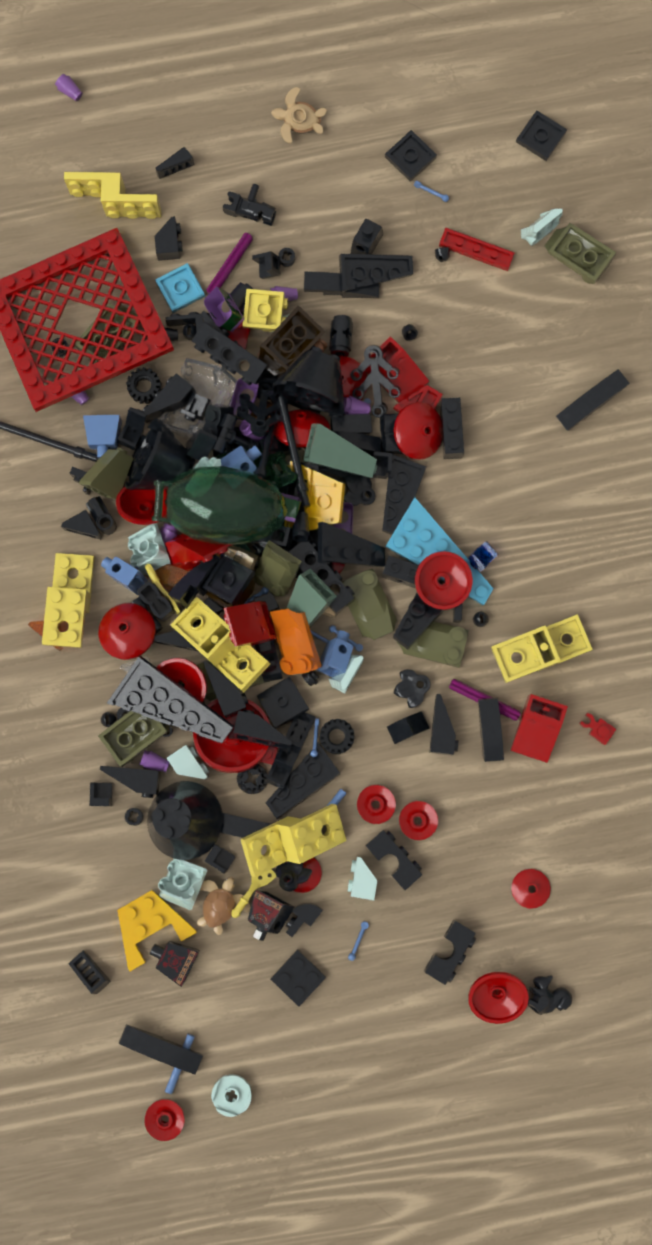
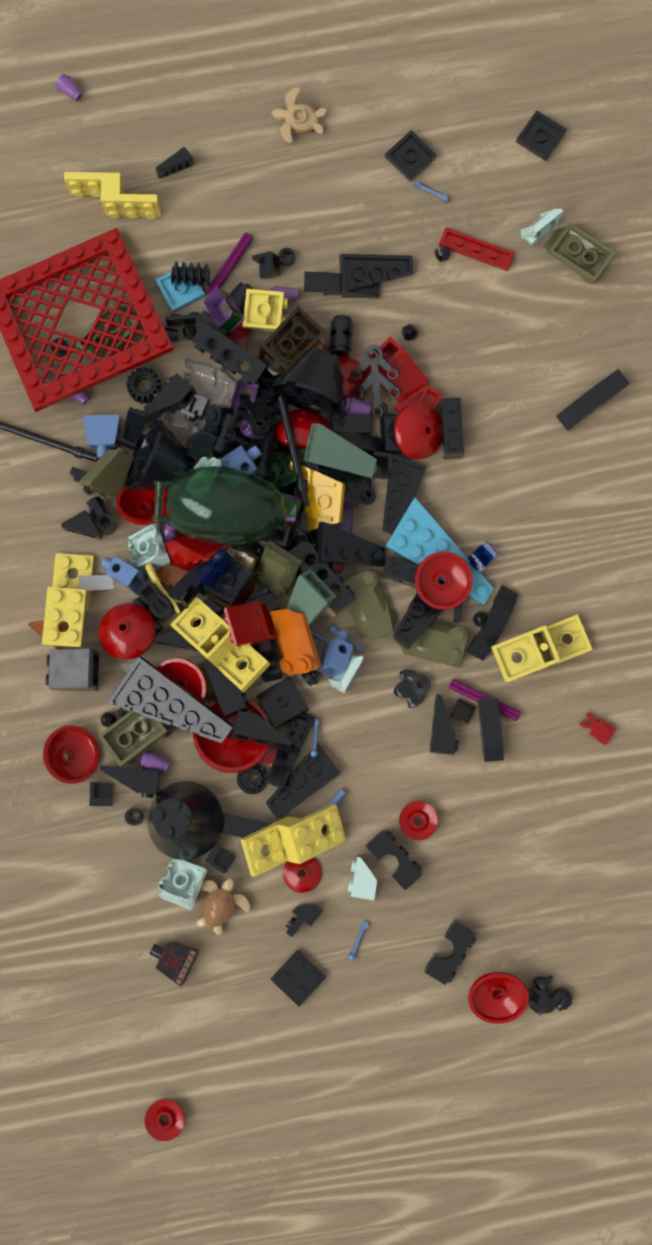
(73, 670): none -> slope
(82, 753): none -> red dish
(96, 582): none -> white sticker
(104, 980): black slope -> none
(144, 918): yellow wing -> none
(160, 1049): black slope -> none
(167, 242): black slope -> none
(176, 1072): medium blue bar -> none
(186, 764): light aqua slope -> none
(190, 274): none -> black piece
(214, 568): none -> clear blue plate
(237, 1105): light aqua plate -> none
(249, 207): black piece -> none
(255, 884): light yellow piece -> none
(268, 913): torso -> none
(294, 872): black plate -> none
(337, 724): black tyre -> none
(367, 237): black torso -> none
(383, 796): red dish -> none
(408, 727): black slope -> none
(463, 711): none -> black slope
(494, 623): none -> black slope
(521, 884): red dish -> none
(538, 728): red slope -> none

